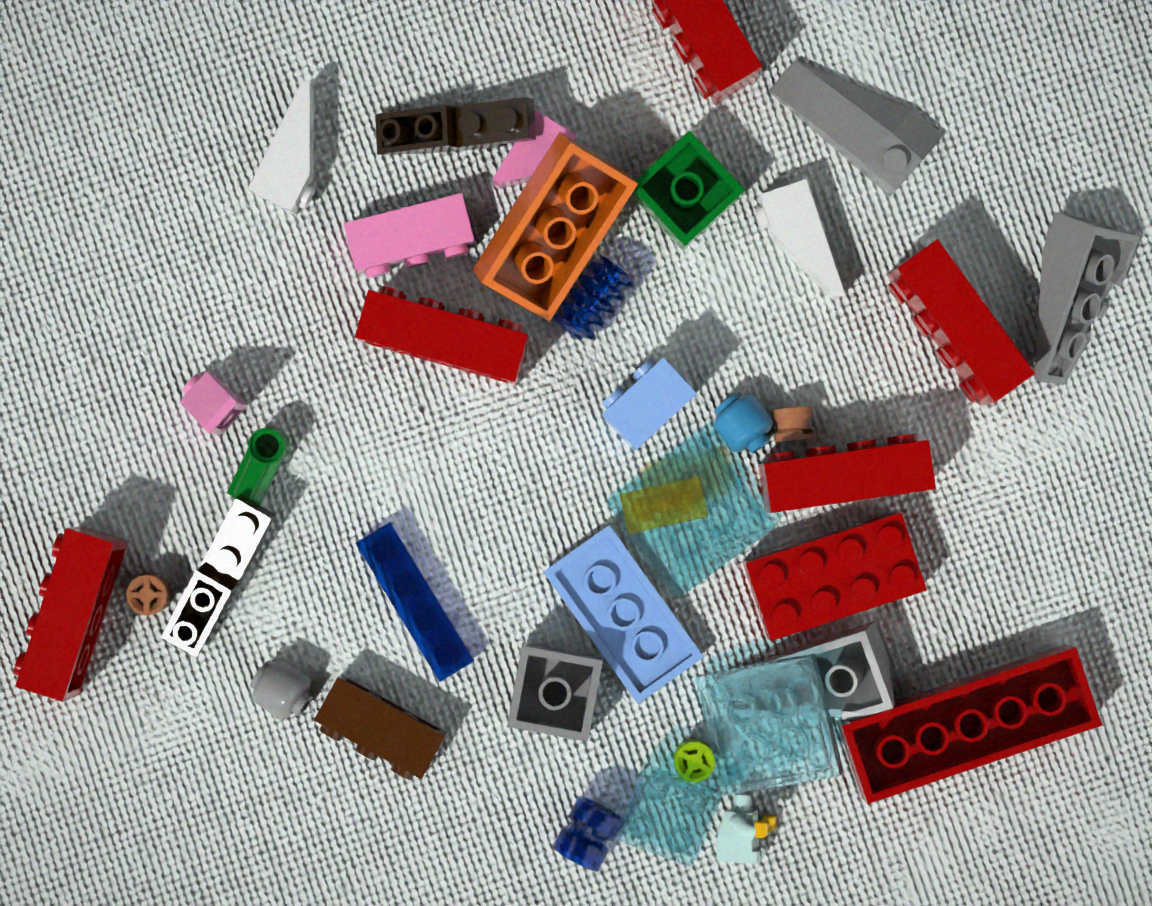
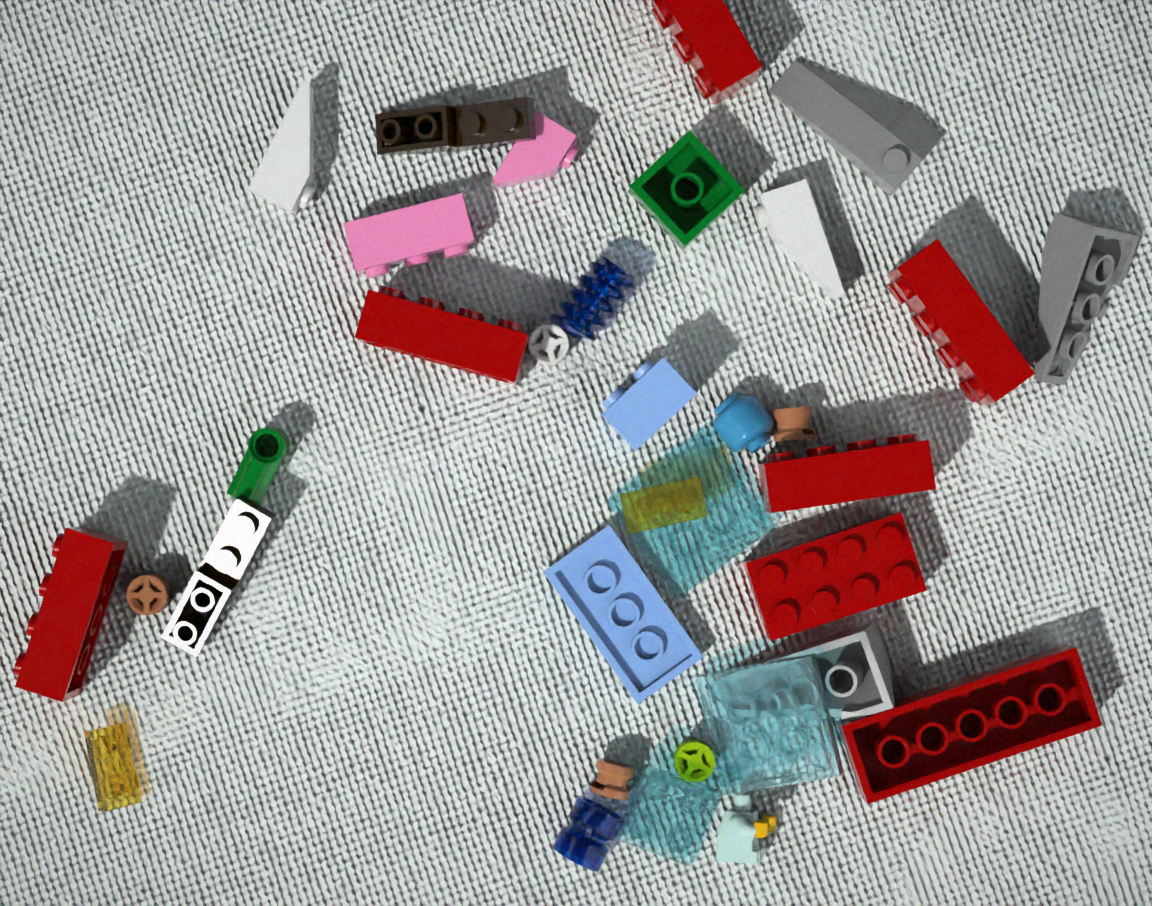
(112, 766): none -> clear yellow plate
(211, 402): bright pink slope -> none
(281, 689): light grey head -> none
(379, 728): reddish brown brick -> none
(415, 601): clear blue plate -> none
(546, 339): none -> white wheel
(554, 227): orange brick -> none
(555, 692): light grey brick -> none
(612, 779): none -> nougat wheel

